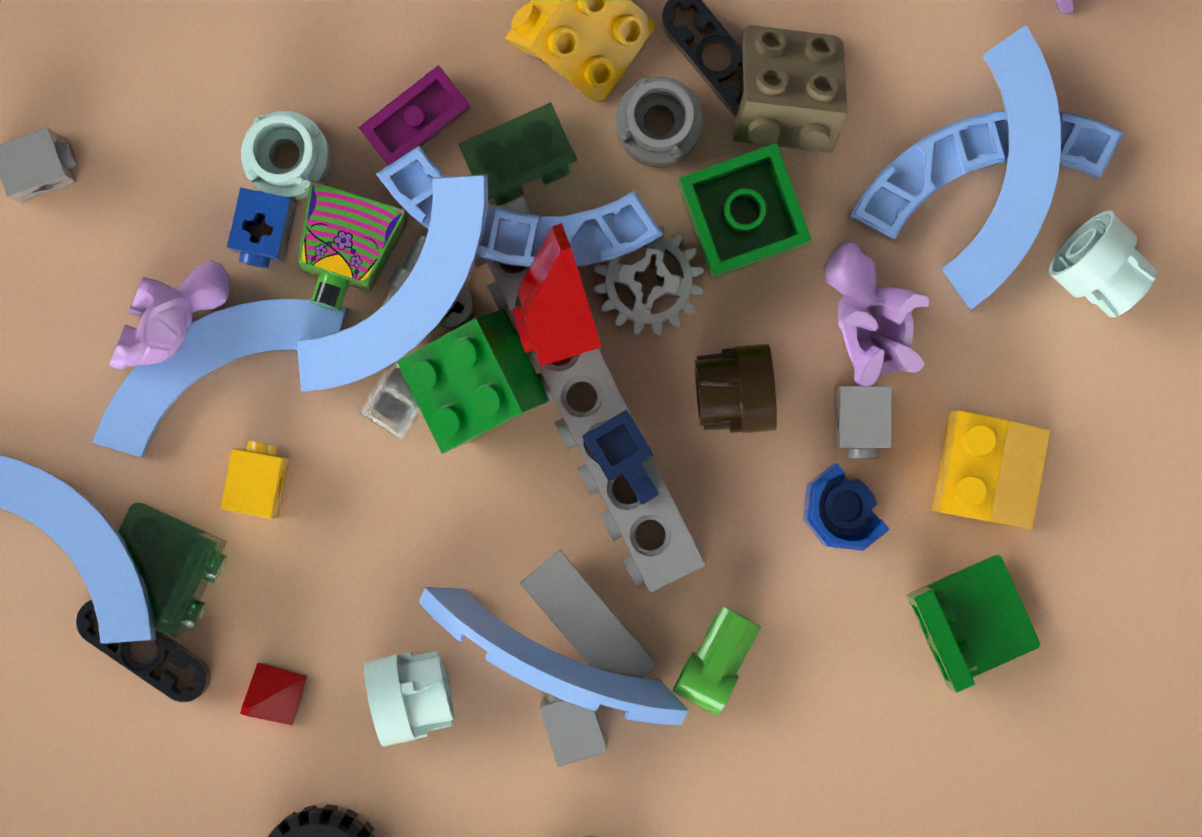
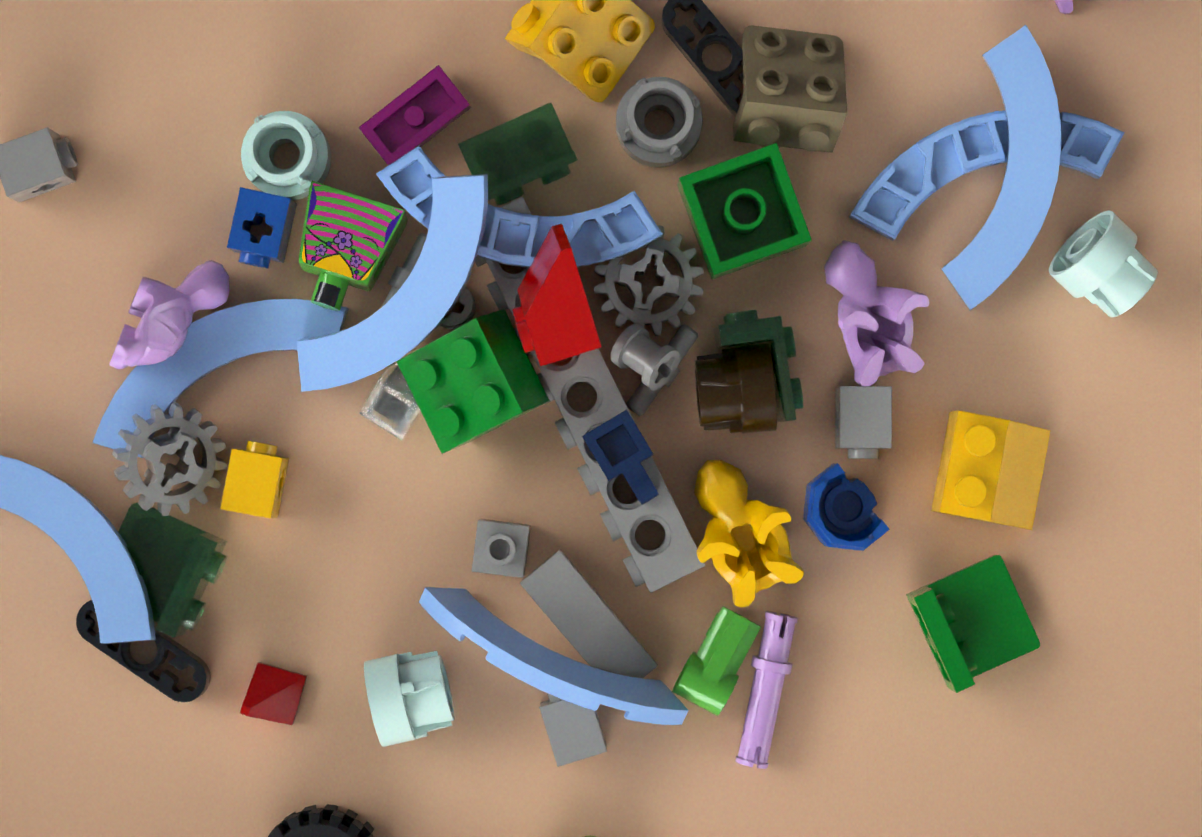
(161, 477): none -> light grey gear
(501, 548): none -> light grey brick
(651, 361): none -> light grey piece
(743, 535): none -> yellow animal
(746, 329): none -> clear green bracket
(766, 689): none -> lavender pin

